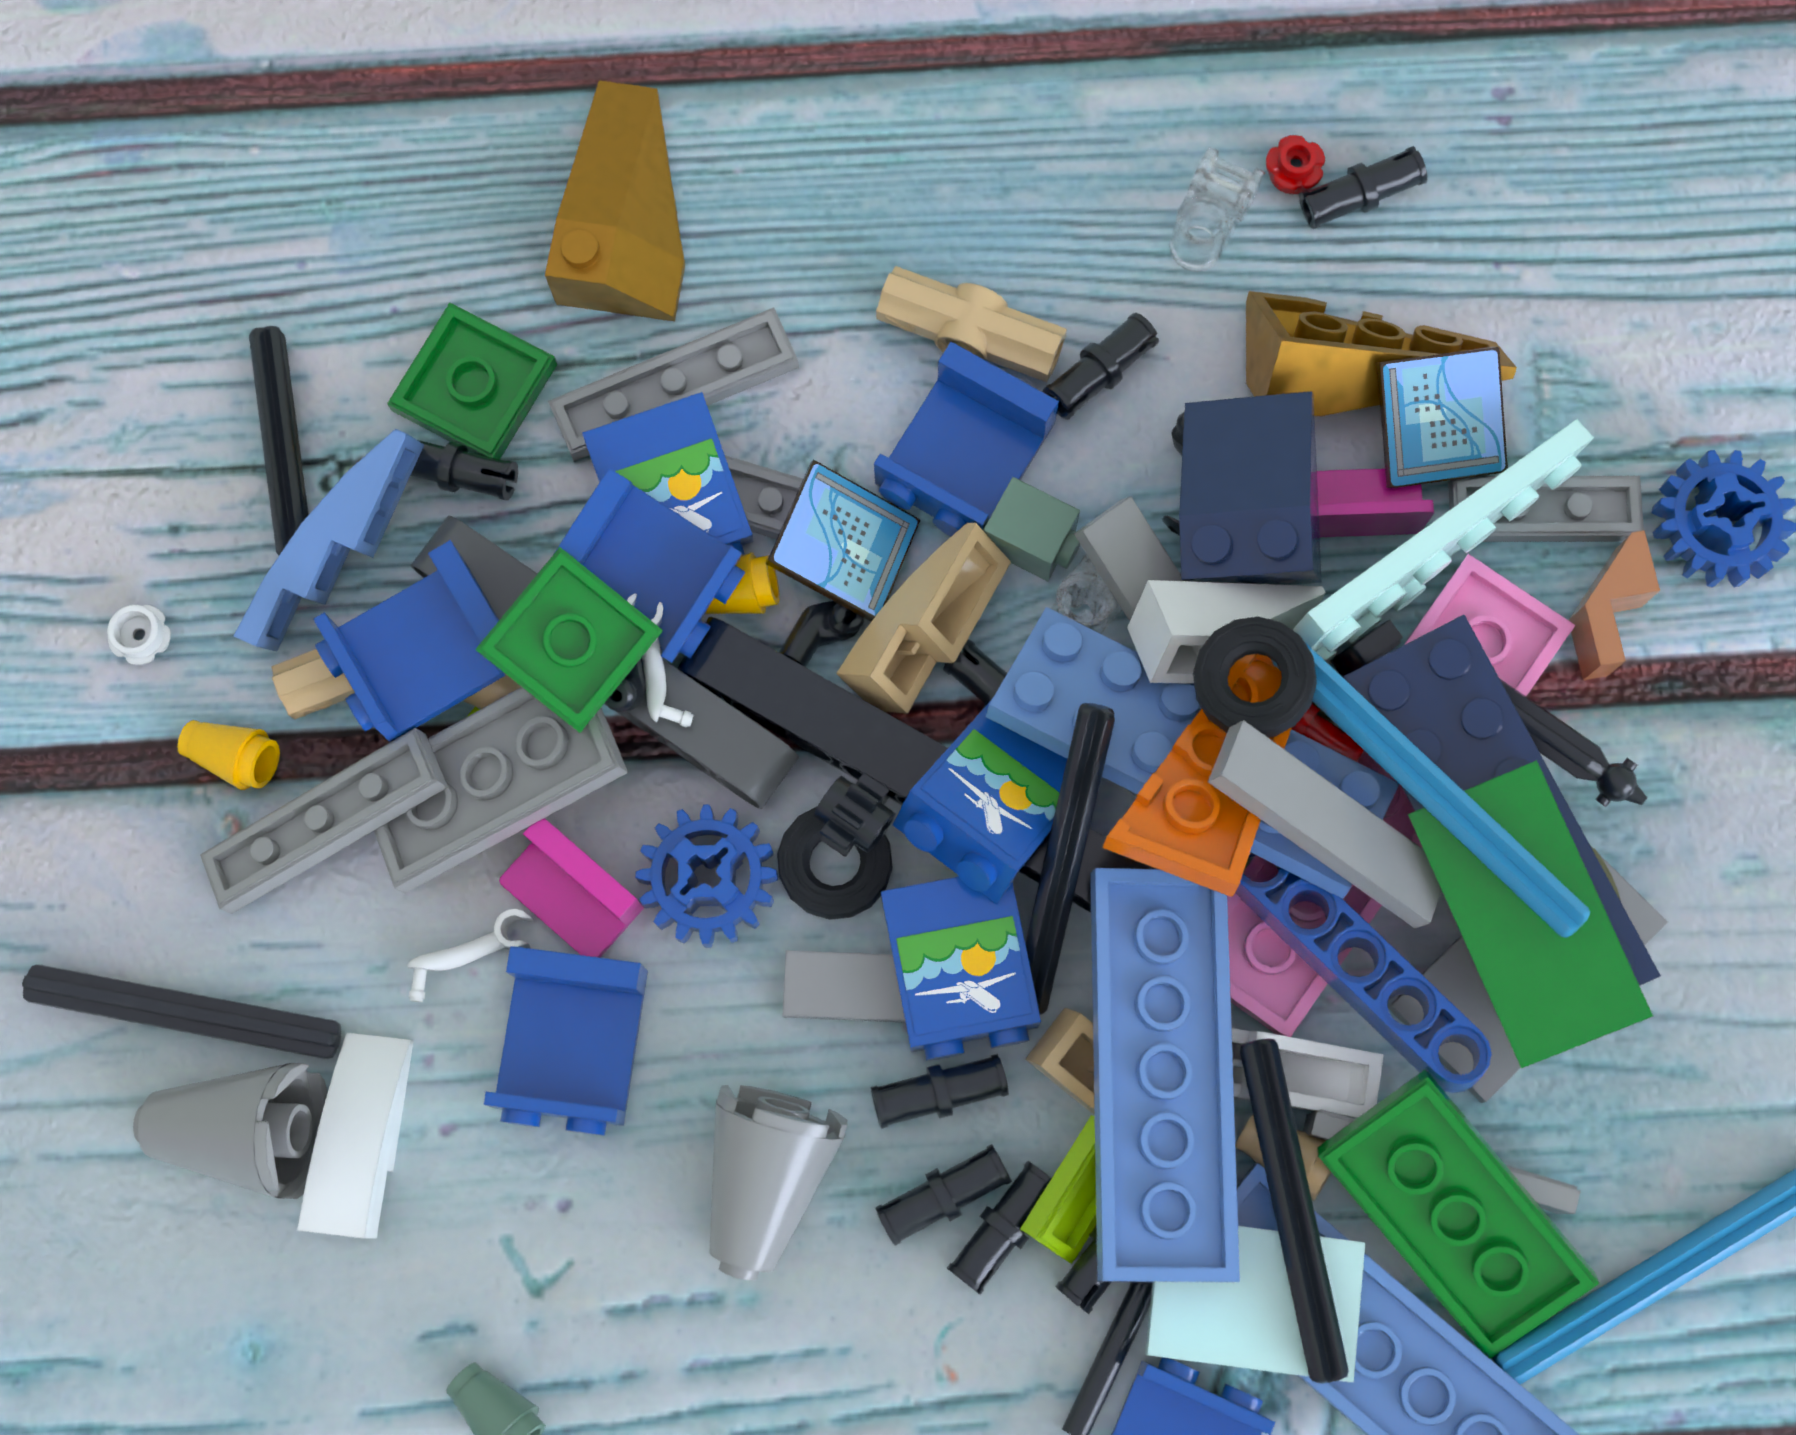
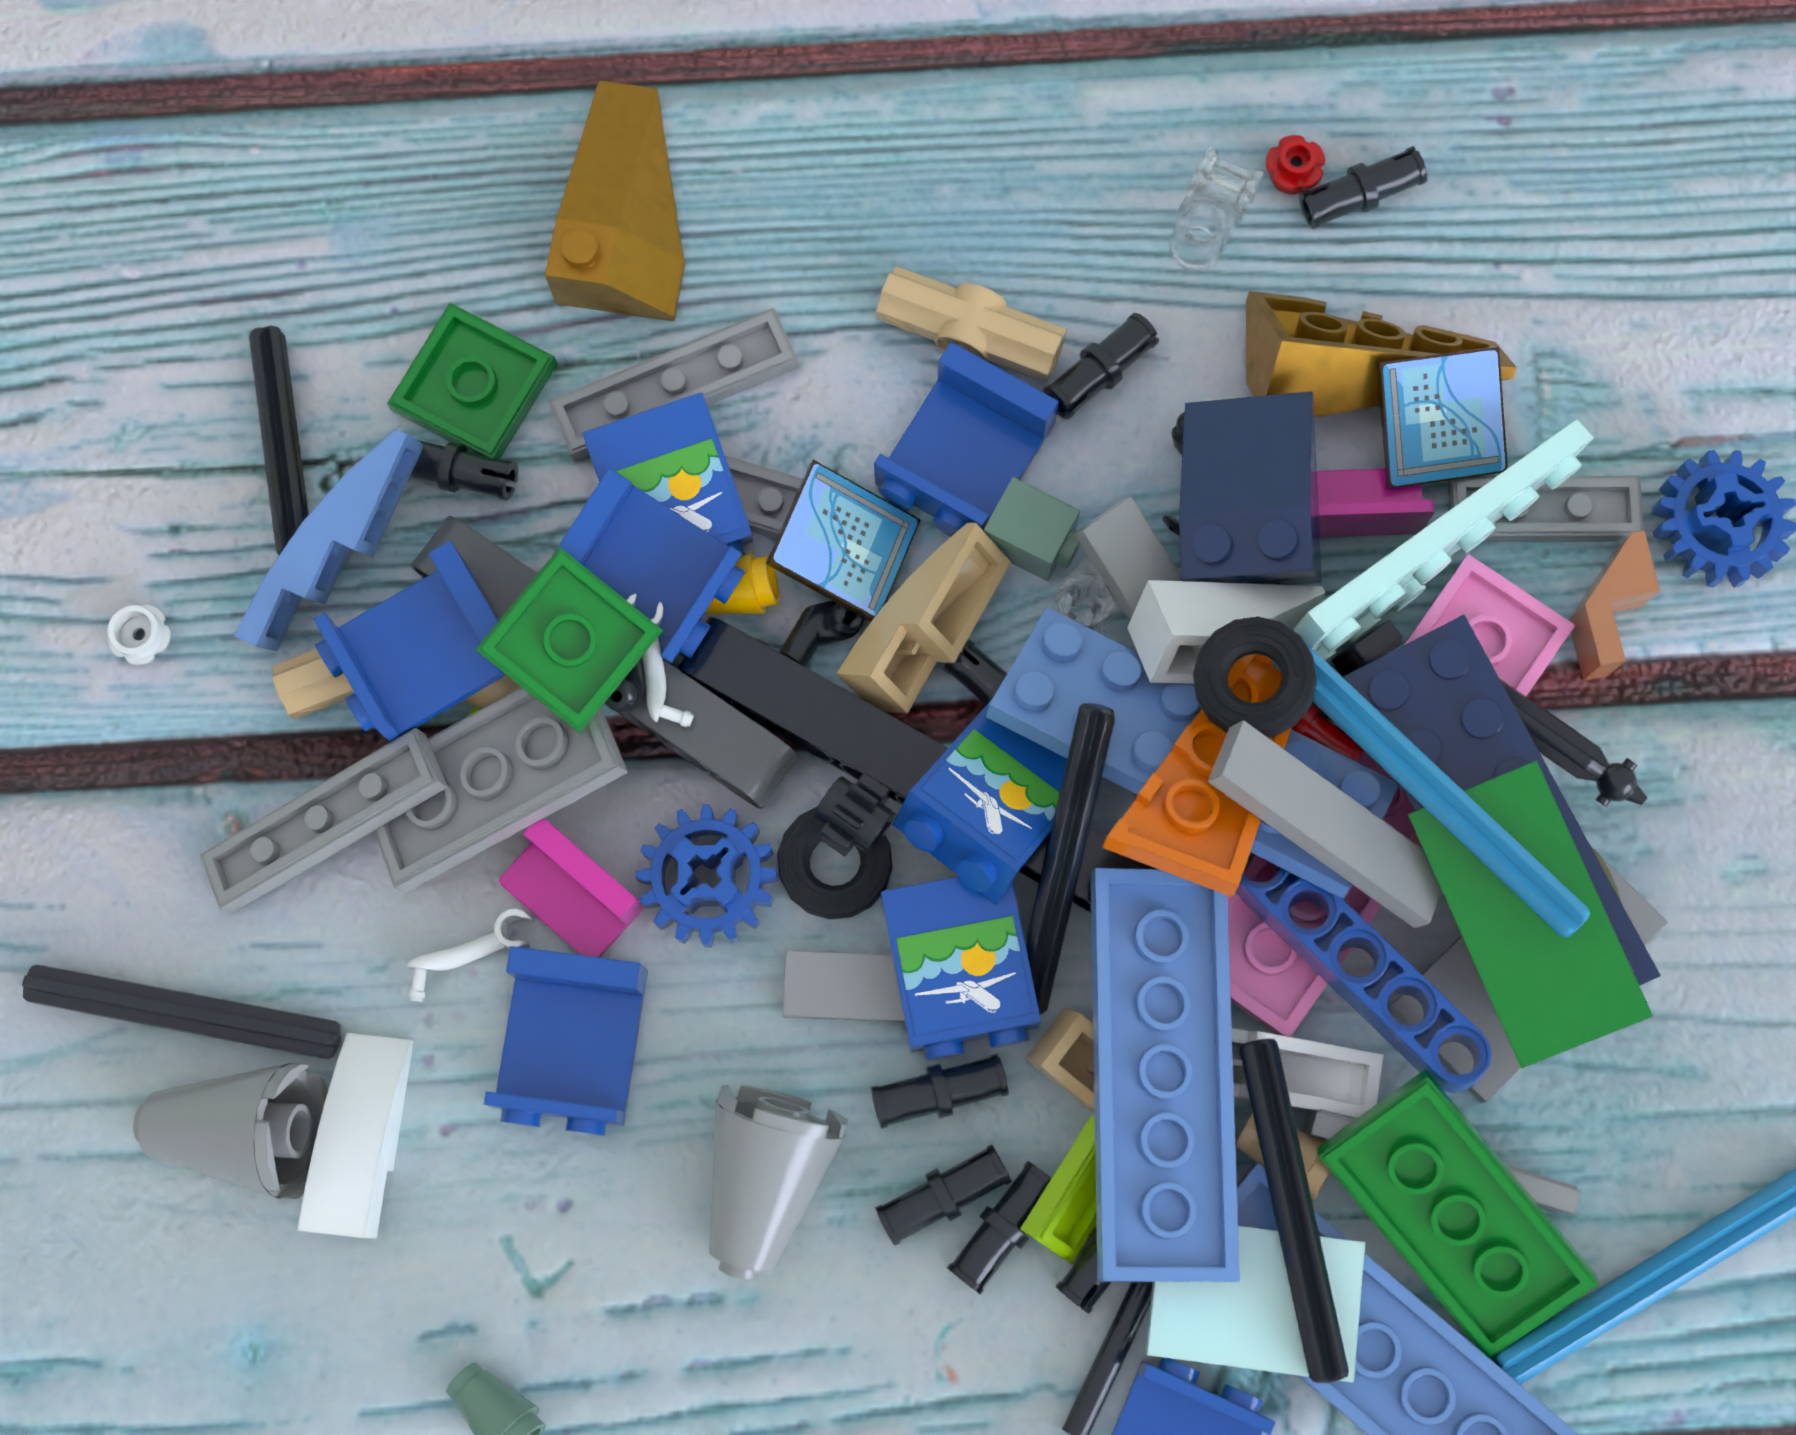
(231, 752): yellow cone -> none

